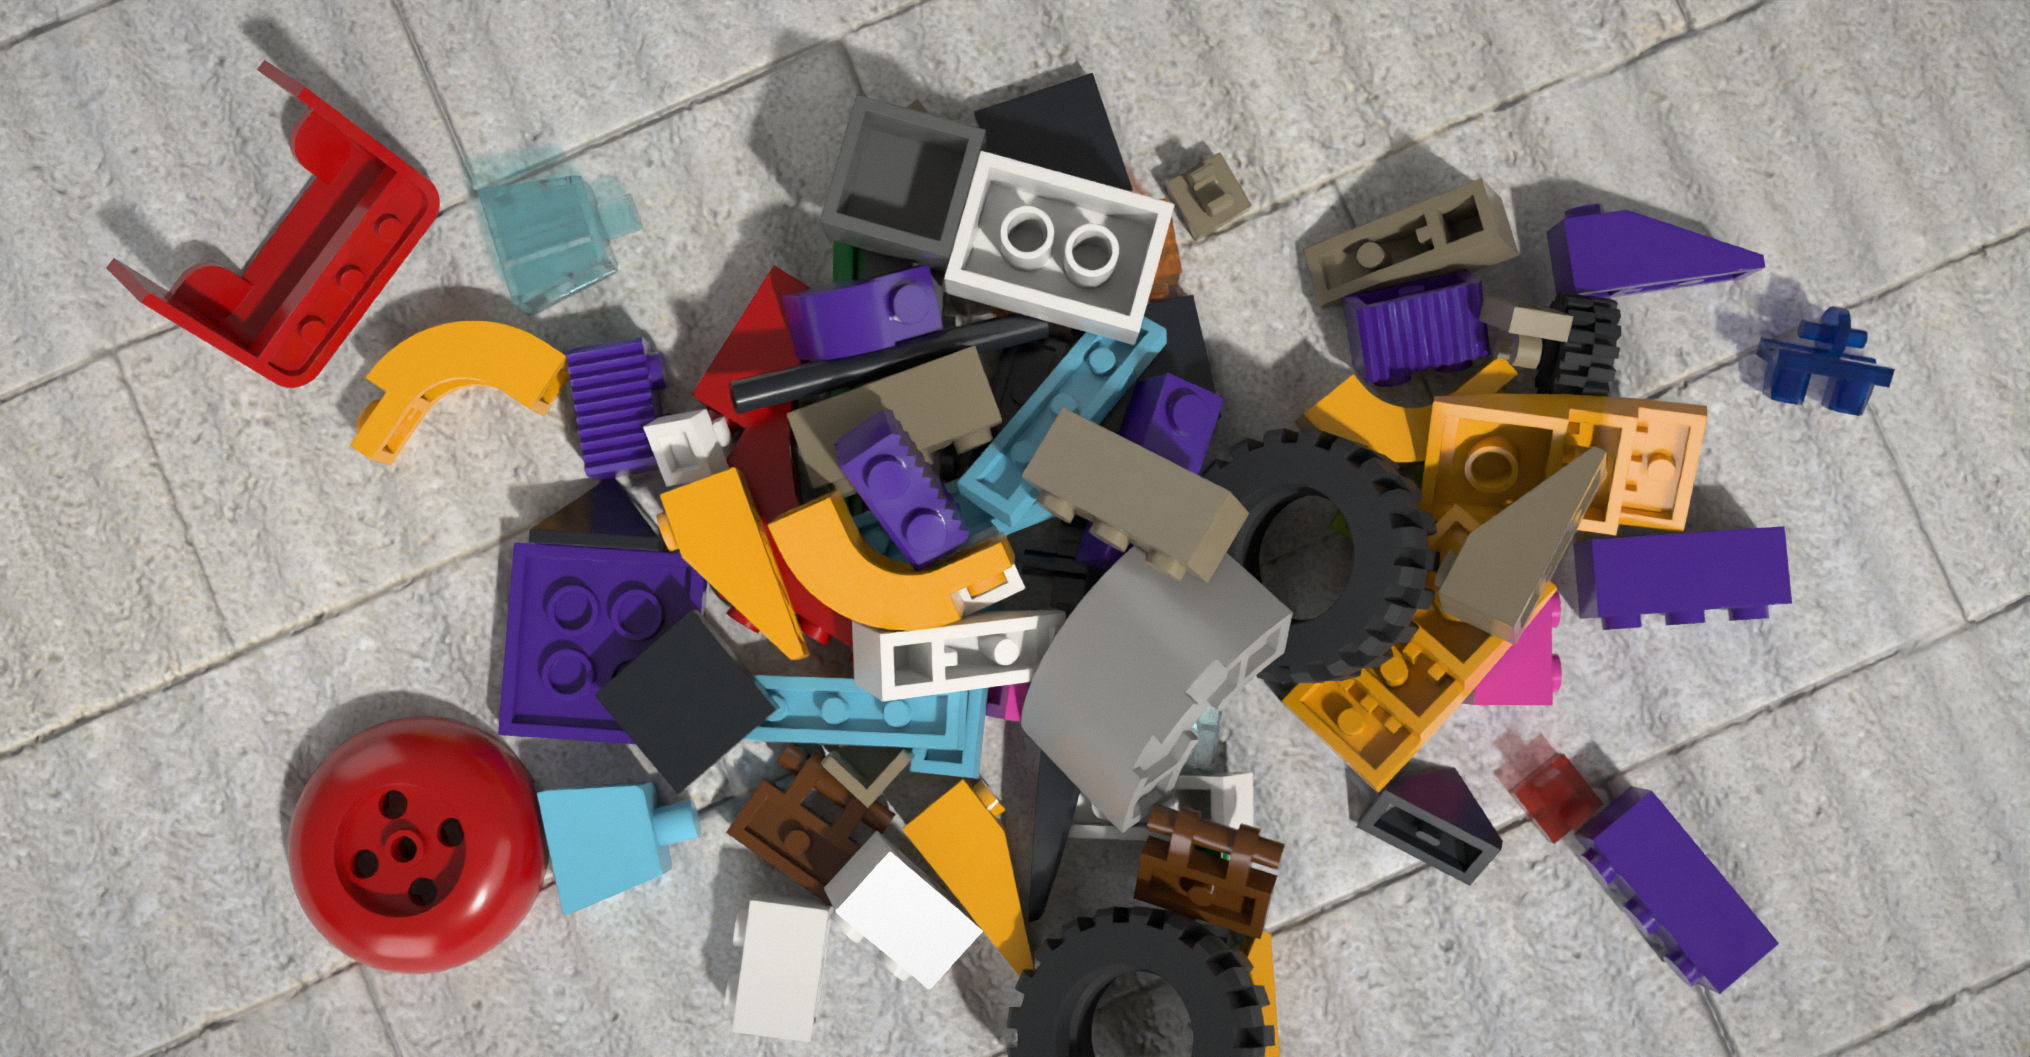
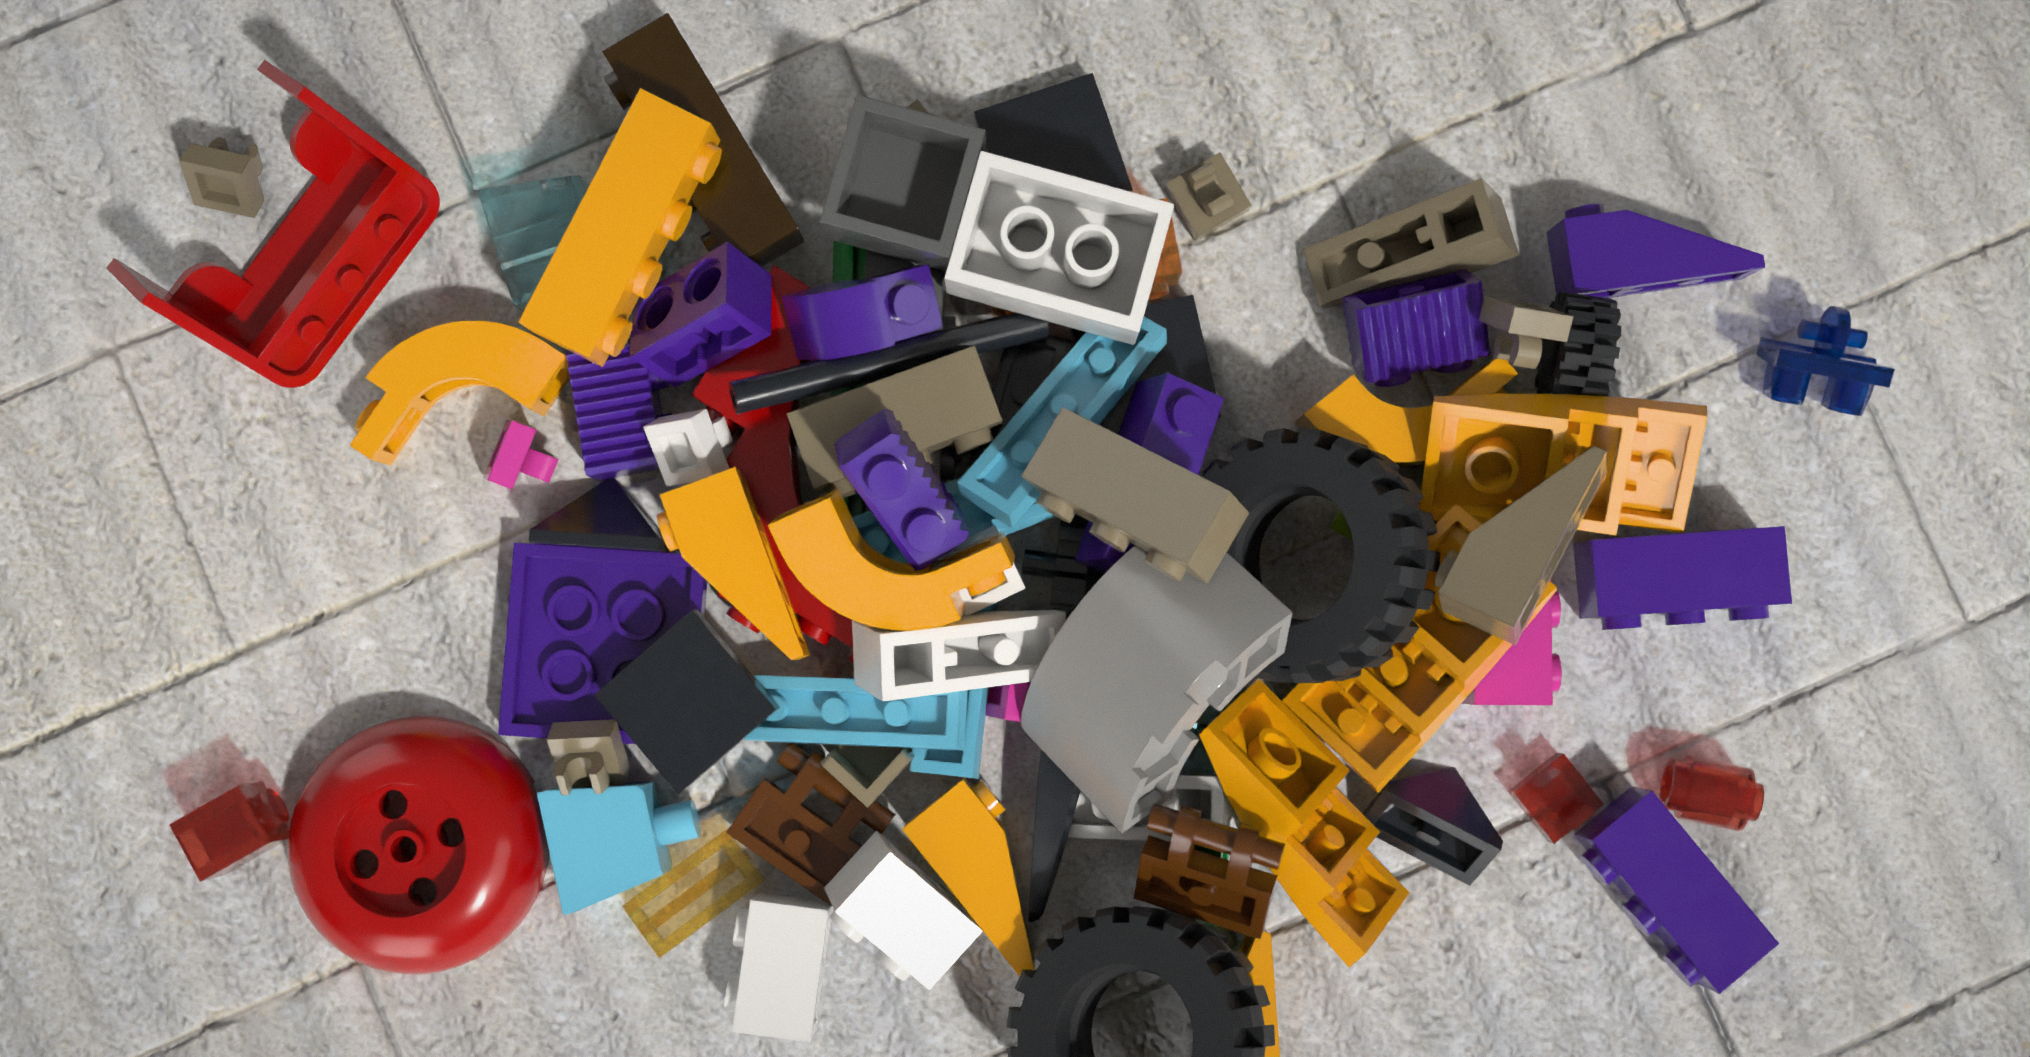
(223, 178): none -> dark tan tile
(232, 829): none -> clear red brick
(515, 456): none -> dark pink tile
(588, 755): none -> dark tan tile
(623, 228): none -> light orange brick
(702, 315): none -> dark purple brick
(738, 860): none -> clear yellow tile
(739, 198): none -> dark brown brick
(1286, 786): none -> light orange slope
(1711, 792): none -> clear red brick

